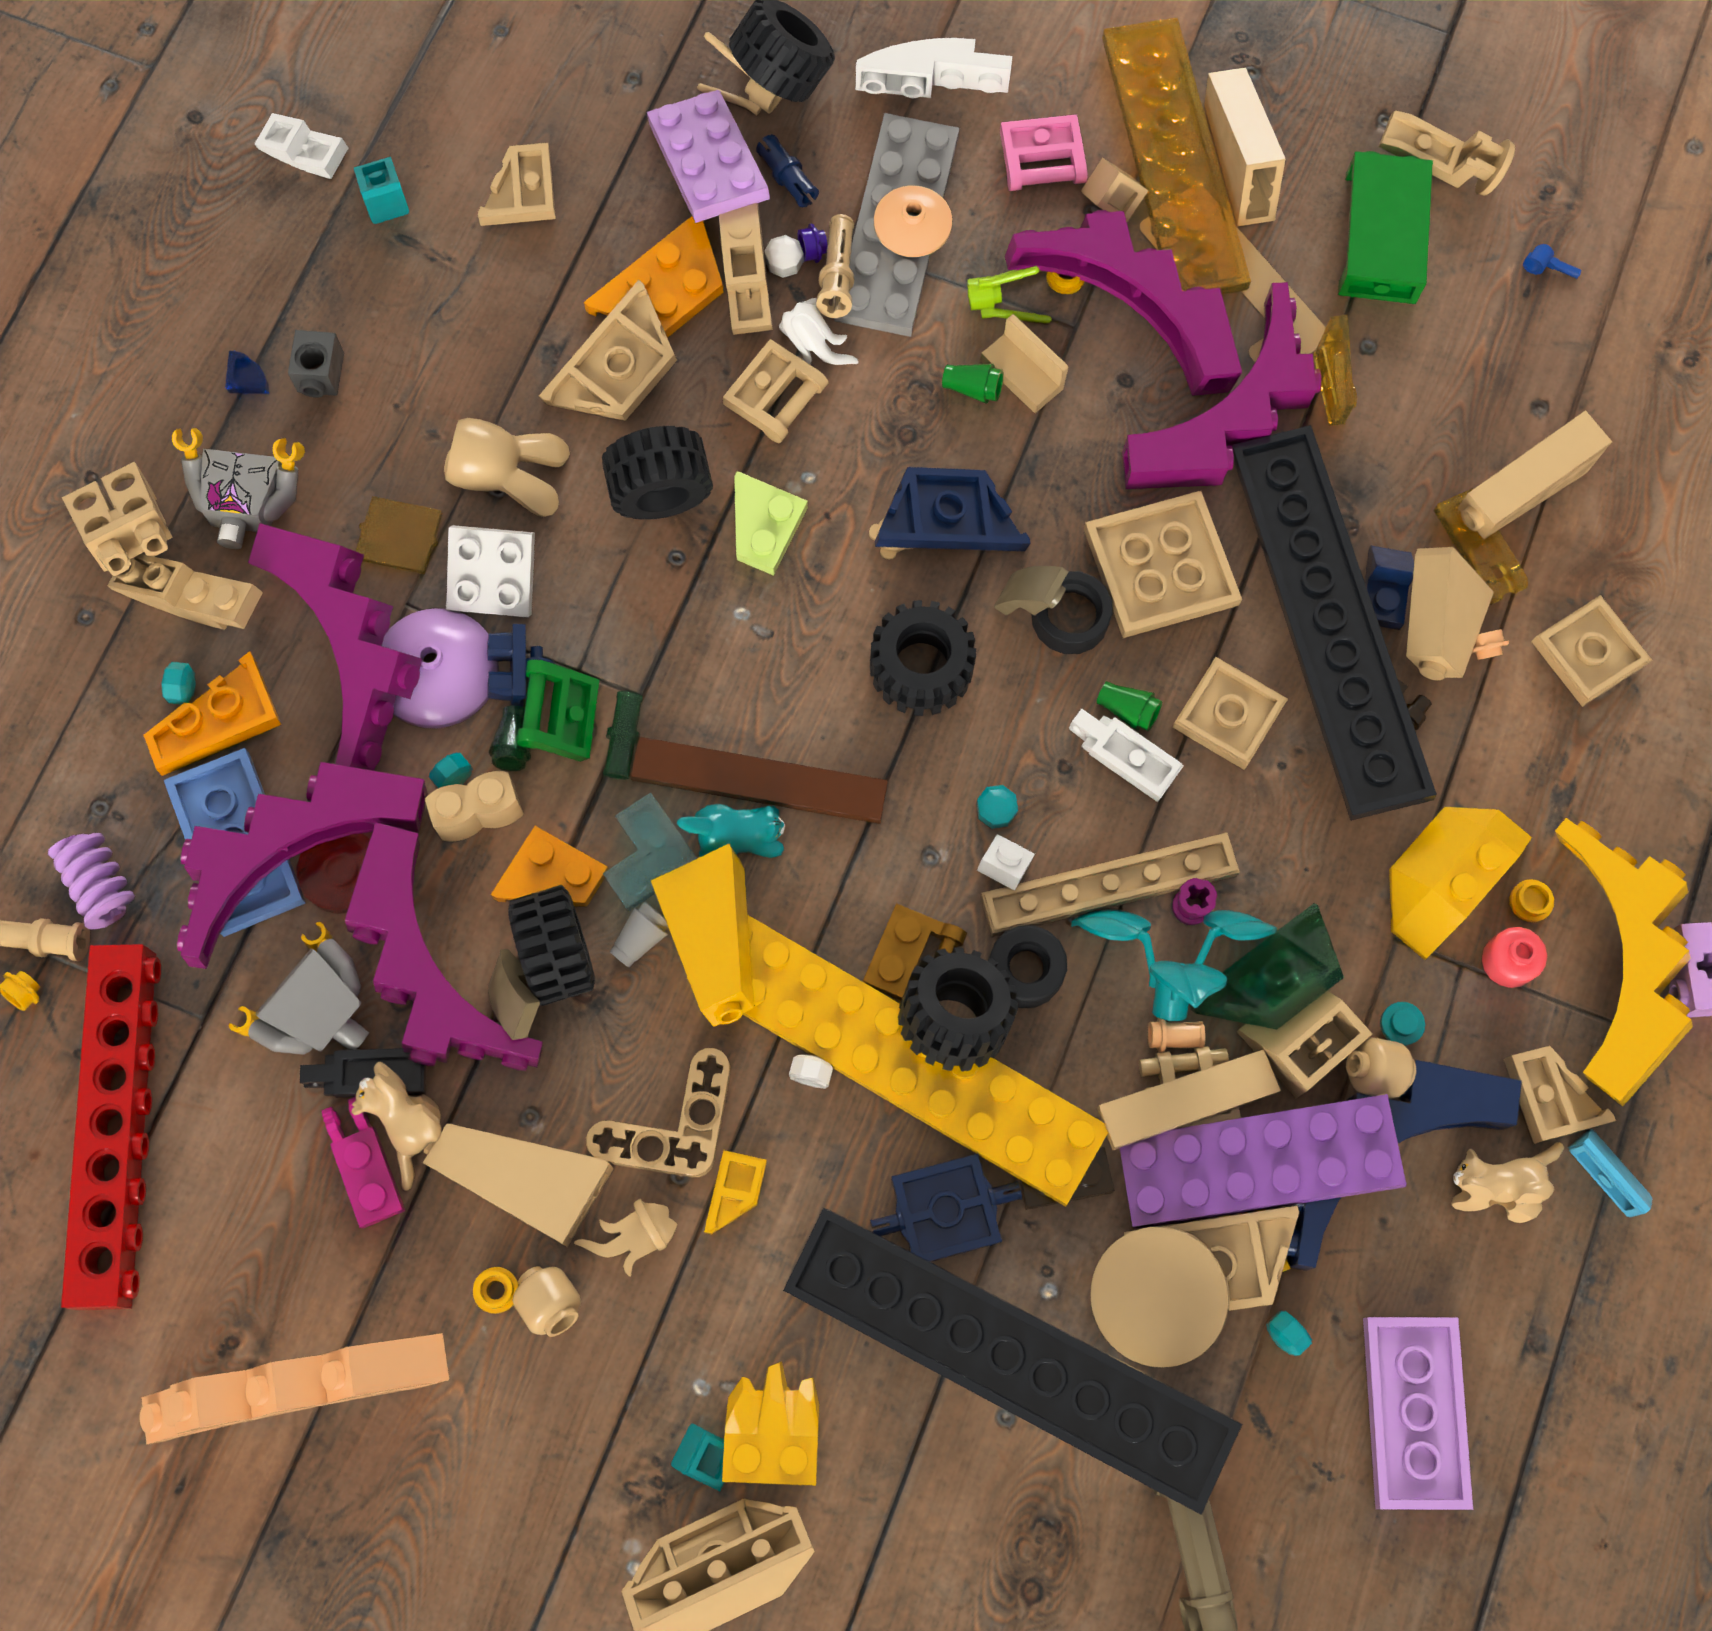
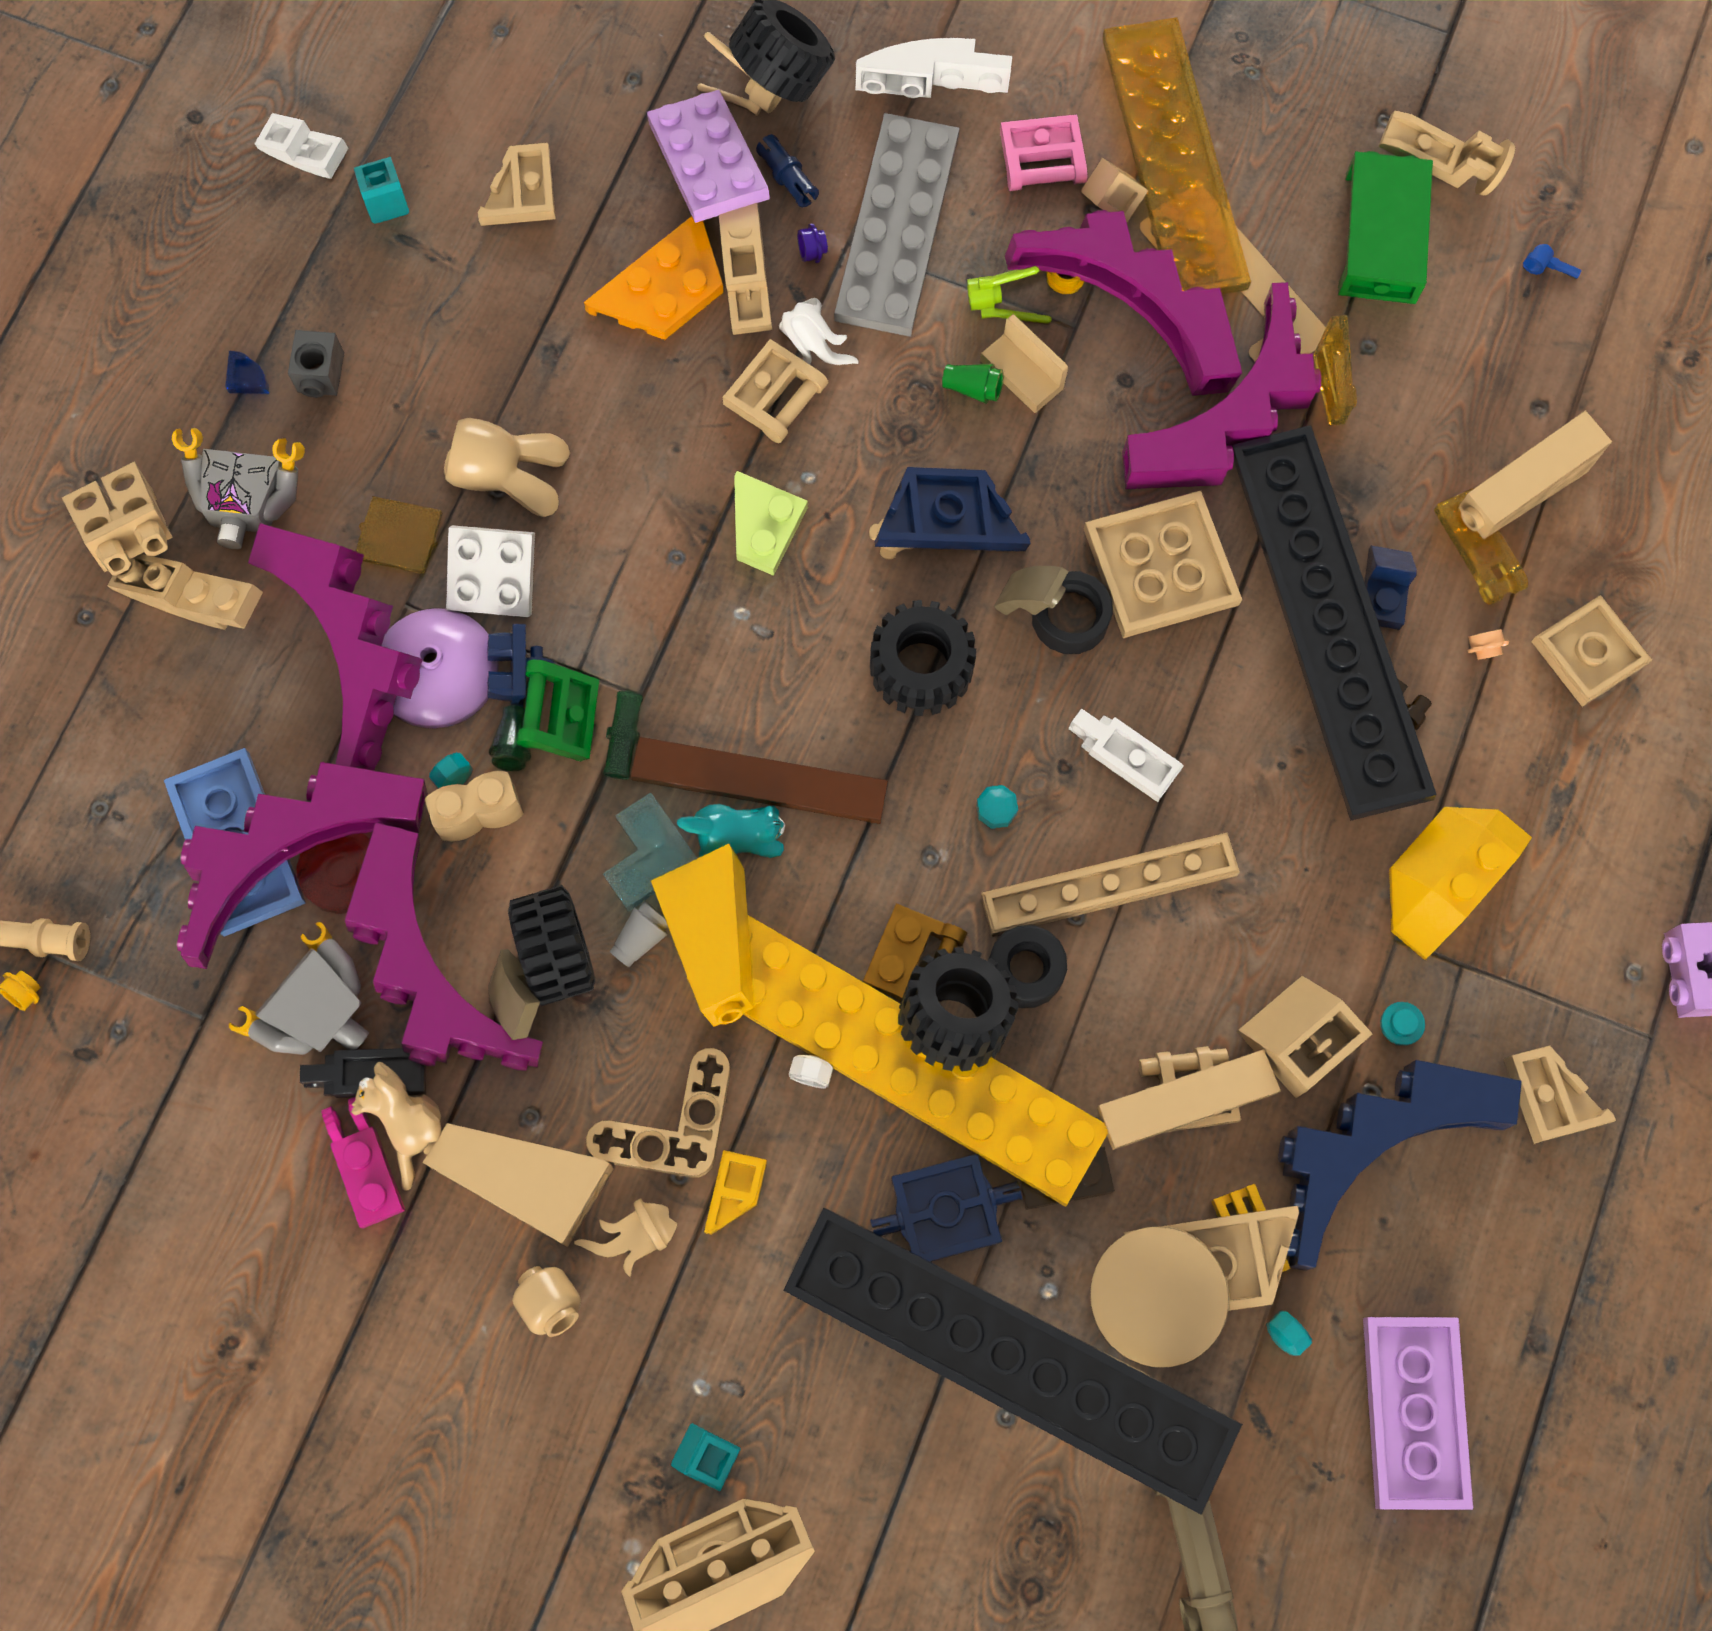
(90, 879): lavender piece -> none
(94, 1148): red brick -> none
(178, 683): teal tile -> none
(218, 719): light orange wing -> none
(293, 1386): light nougat arch -> none
(483, 1283): yellow plate -> none
(547, 863): light orange wing -> none
(616, 362): tan wing -> none
(657, 472): black tyre -> none
(771, 1432): yellow plate -> none
(784, 256): white tile -> none
(836, 276): tan pin -> none
(913, 234): light nougat dish -> none
(1005, 862): white plate -> none
(1131, 705): green cone -> none
(1175, 982): teal plant -> none
(1175, 1035): light nougat pin -> none
(1194, 889): magenta bush -> none
(1230, 713): tan tile -> none
(1245, 146): tan slope -> none
(1263, 1162): medium lavender plate -> none
(1278, 975): clear green wing -> none
(1381, 1068): tan head -> none
(1445, 612): tan slope -> none
(1514, 957): coral head -> none
(1515, 1185): tan animal -> none
(1531, 900): yellow plate -> none
(1611, 1174): medium azure slope -> none
(1644, 1023): yellow arch -> none

